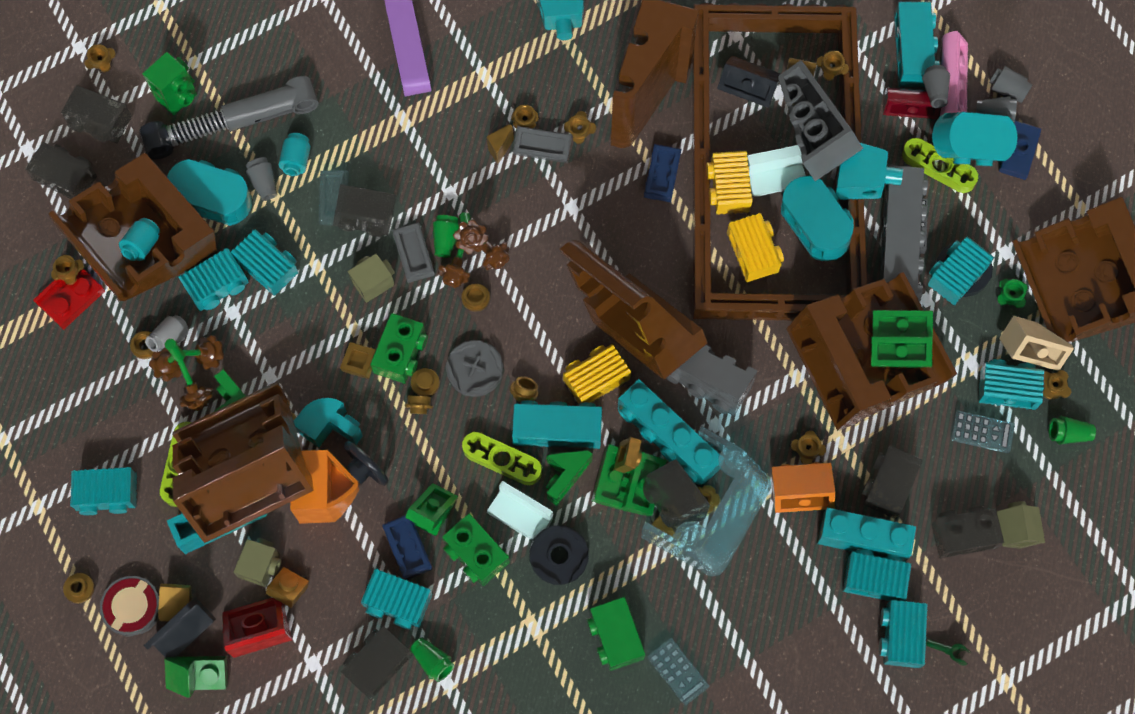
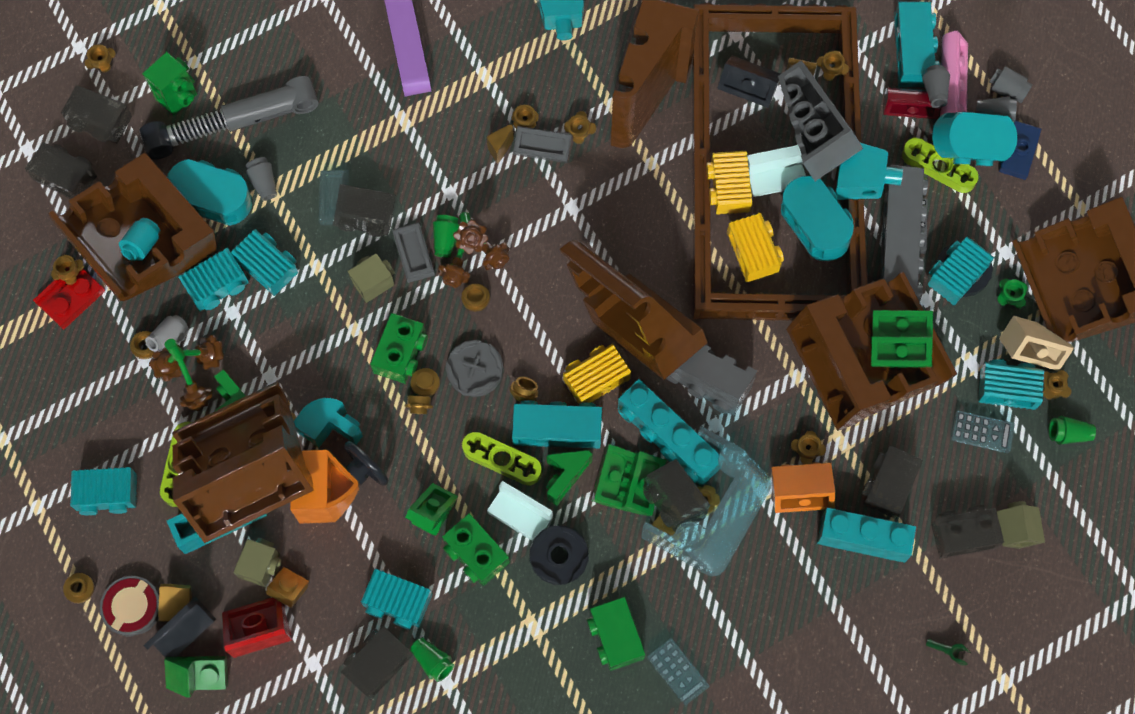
(294, 154): teal brick -> none
(358, 360): pearl gold plate -> none
(407, 547): dark blue plate -> none
(628, 455): pearl gold plate -> none
(662, 173): dark blue plate -> none
(877, 576): teal brick -> none
(904, 634): teal brick -> none

